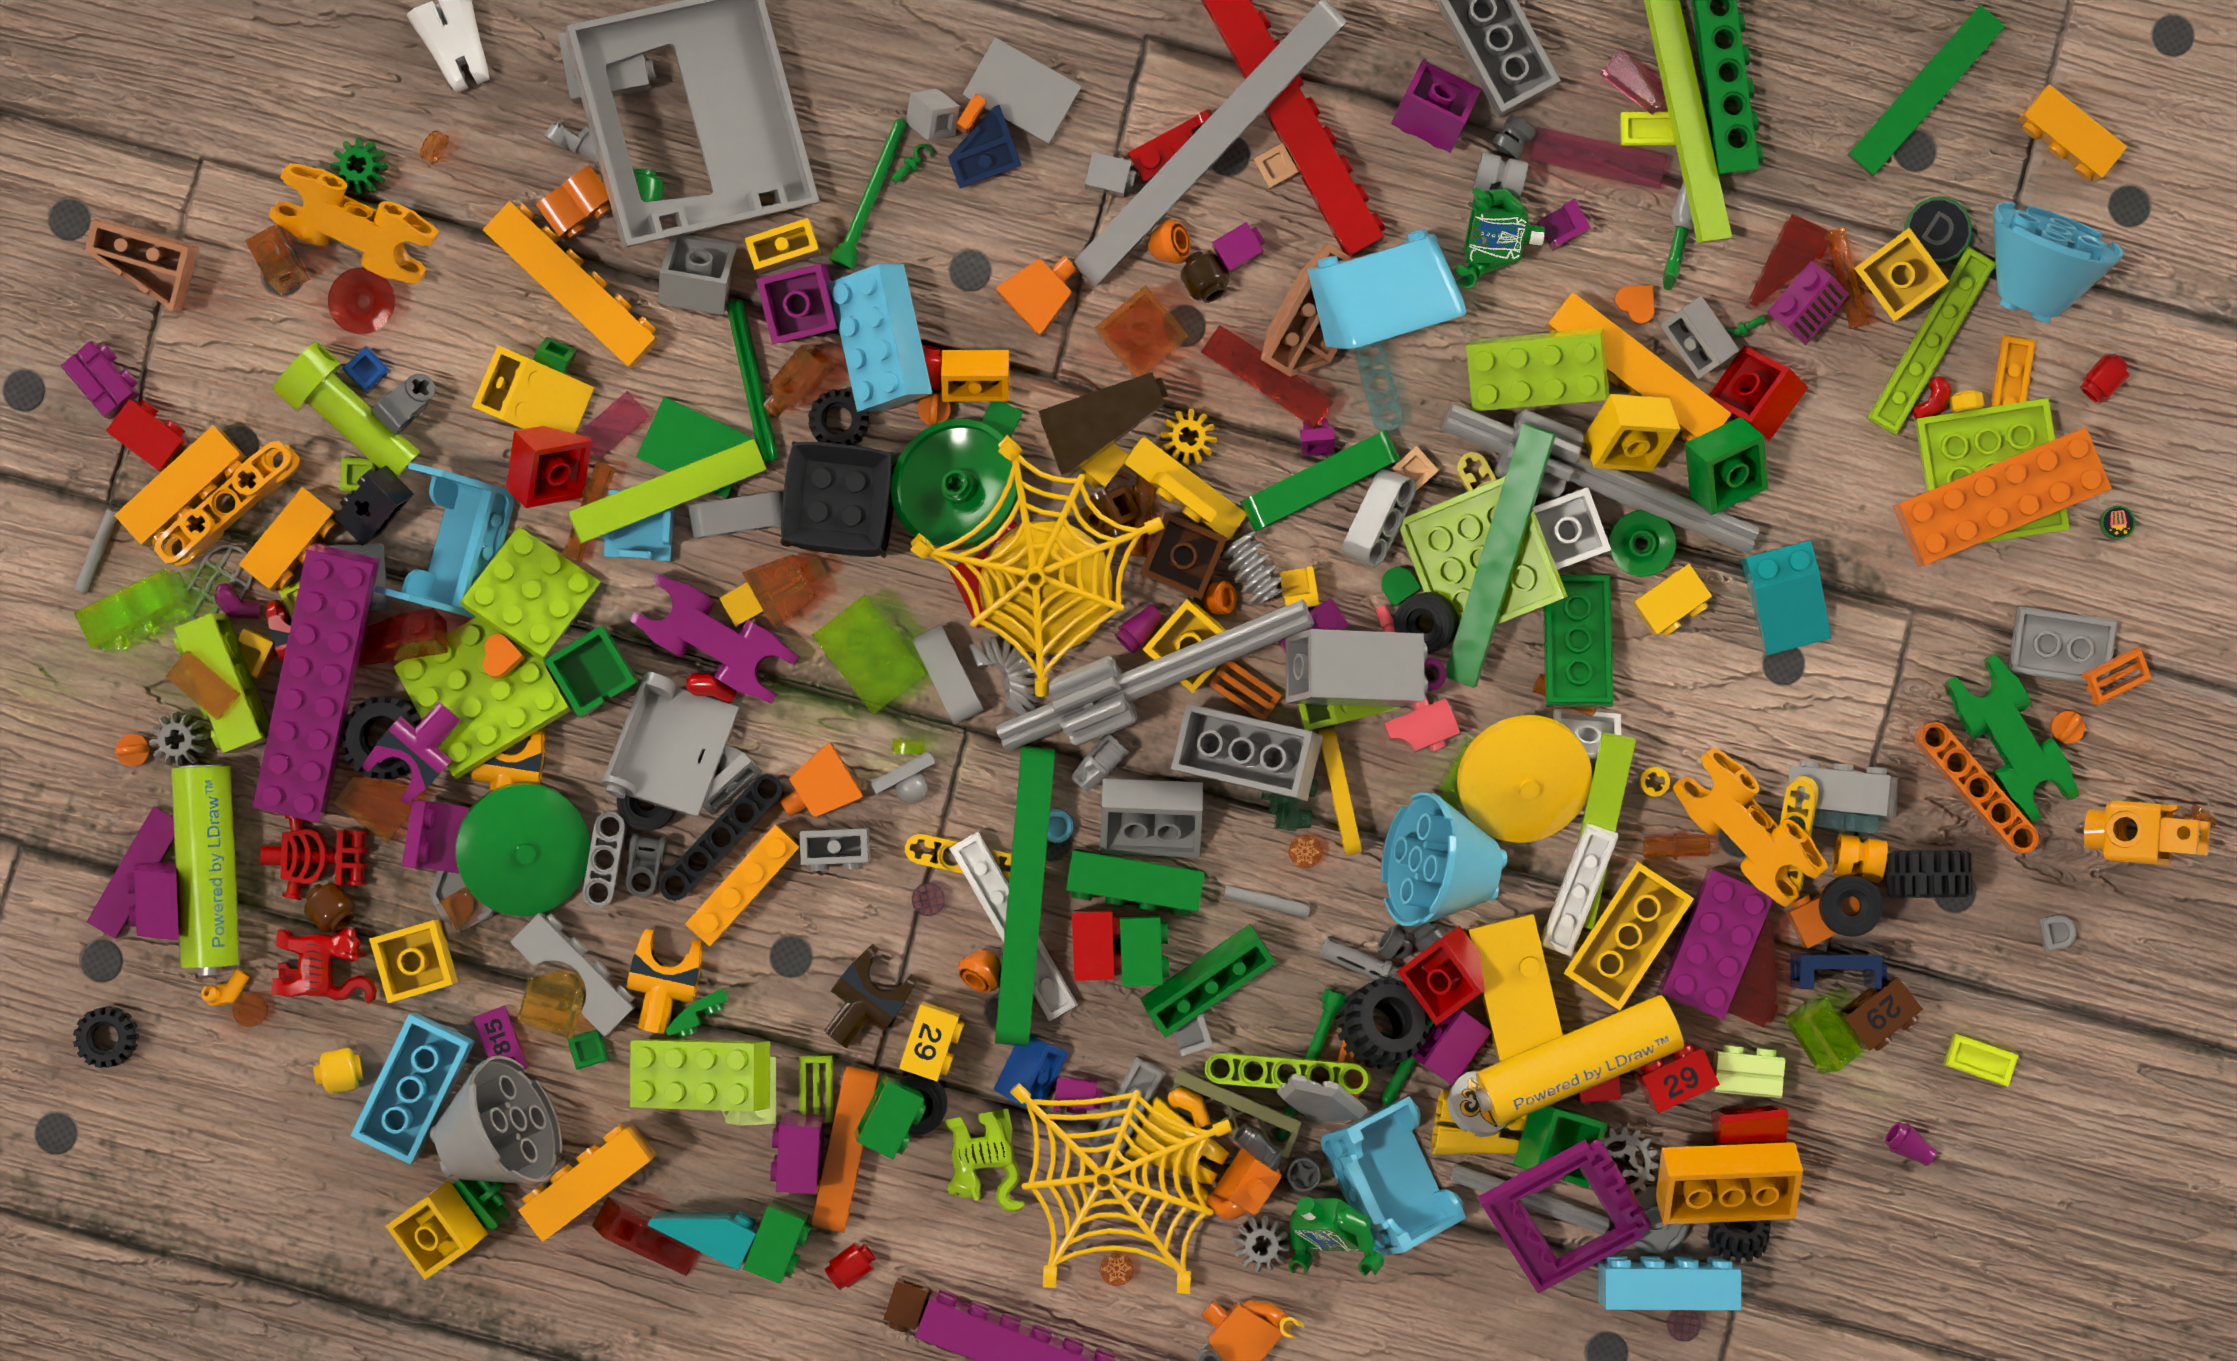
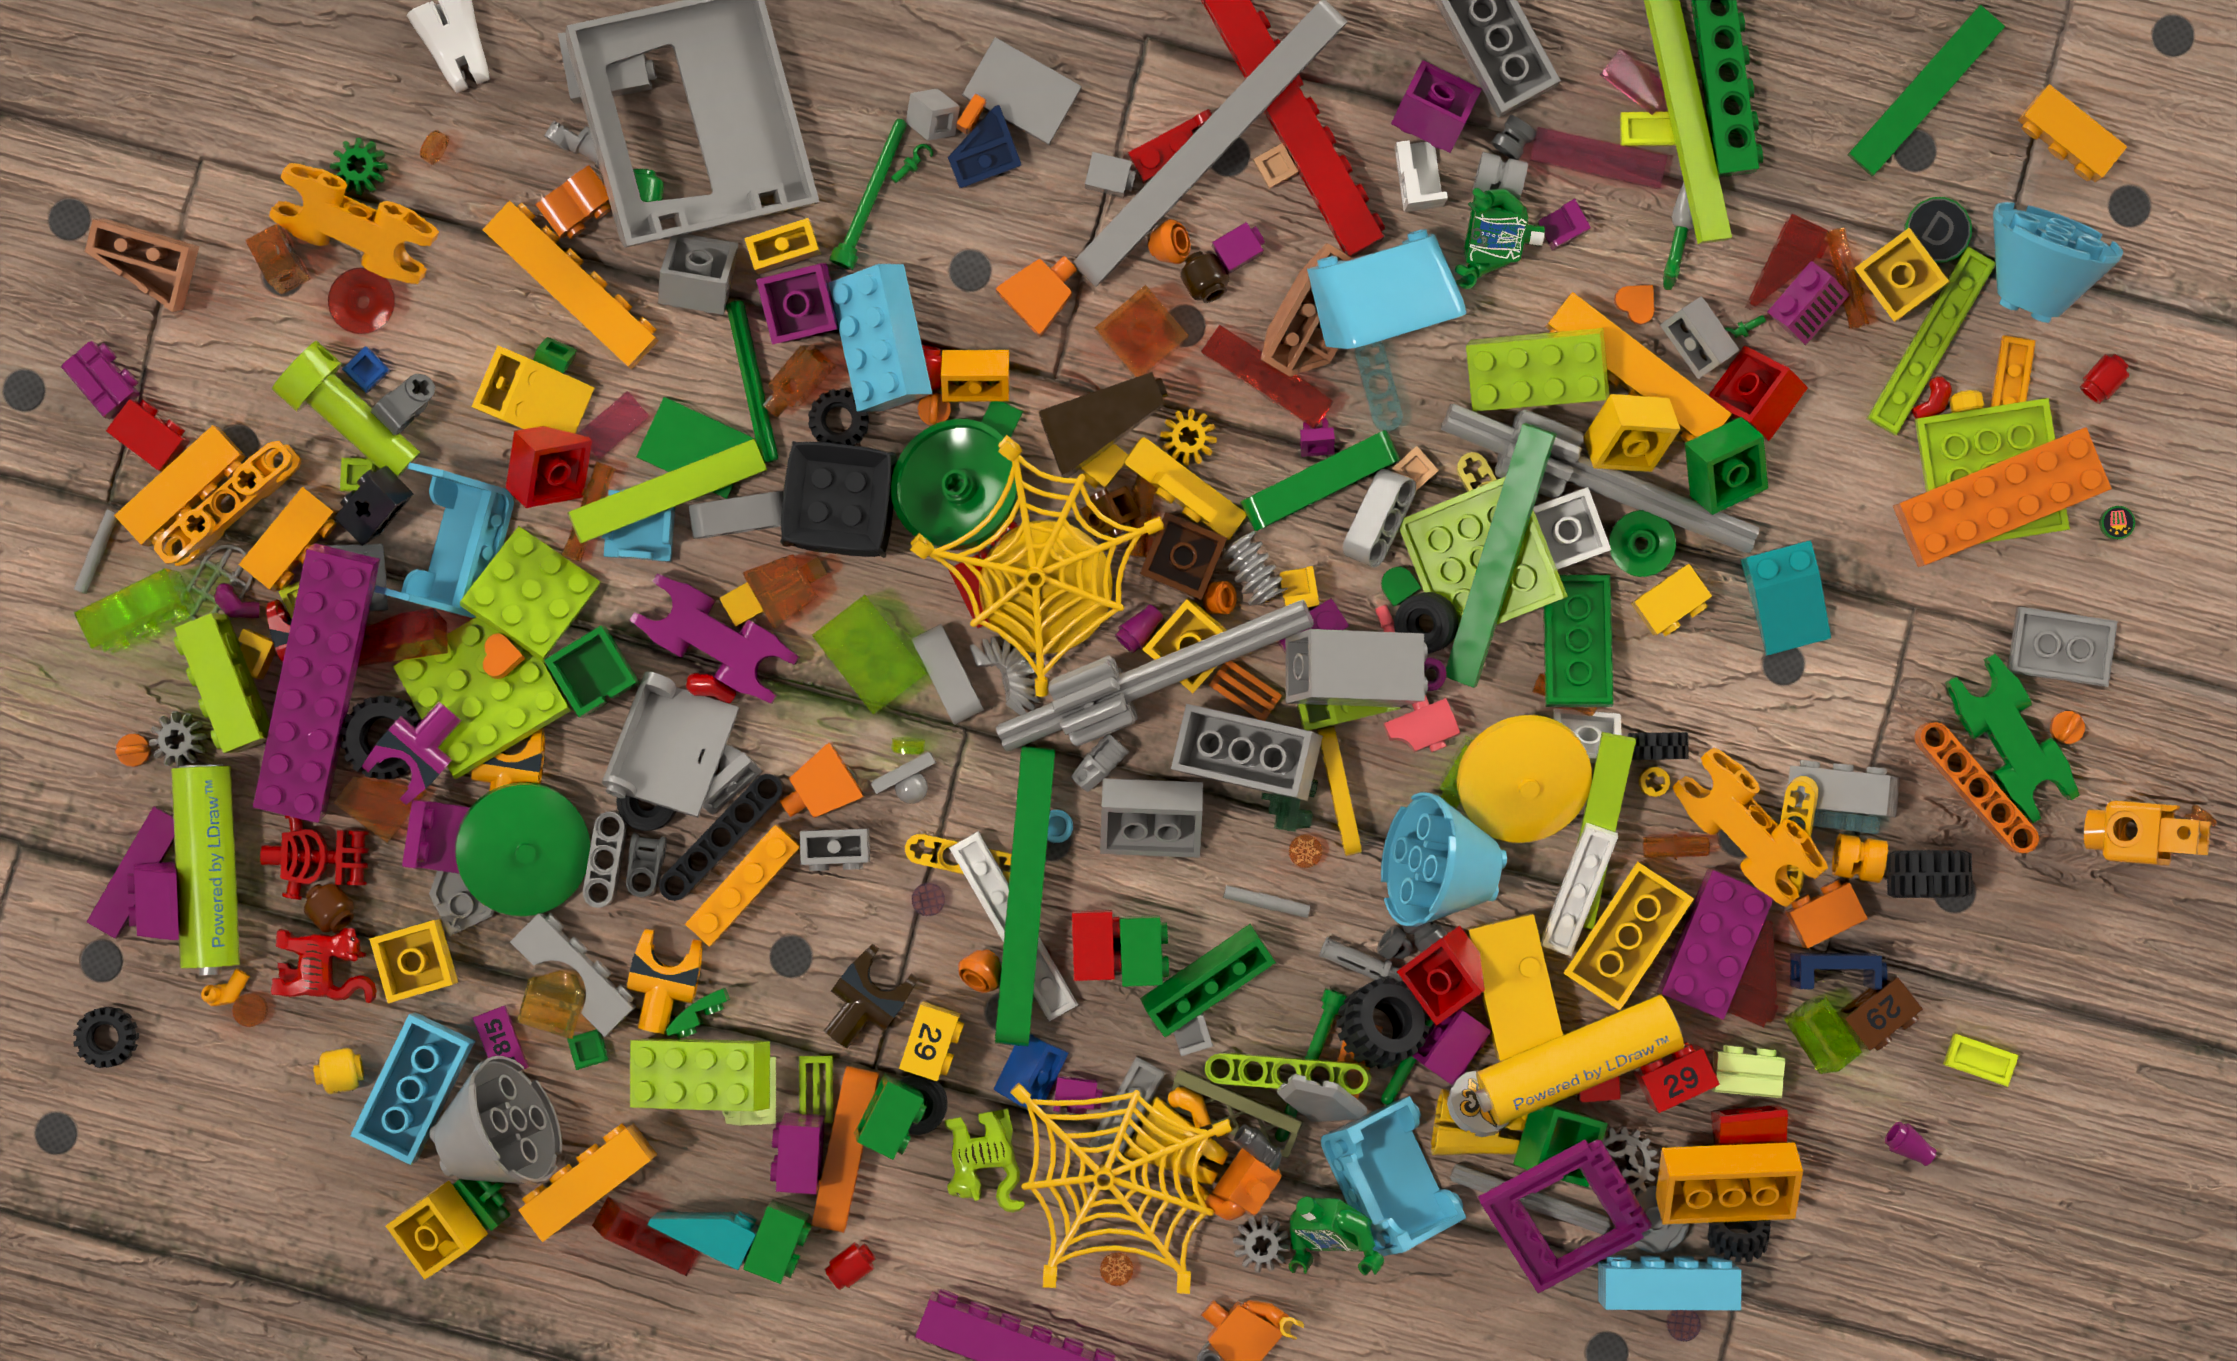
(202, 685): clear orange tile -> none
(459, 907): clear orange tile -> none
(905, 1305): reddish brown brick -> none
(1135, 881): green brick -> none
(1307, 1175): dark grey wheel -> none
(1419, 176): none -> white panel
(1660, 746): none -> black tyre
(1869, 911): black tyre -> none
(2056, 932): light grey tile -> none
(2094, 685): orange tile -> none

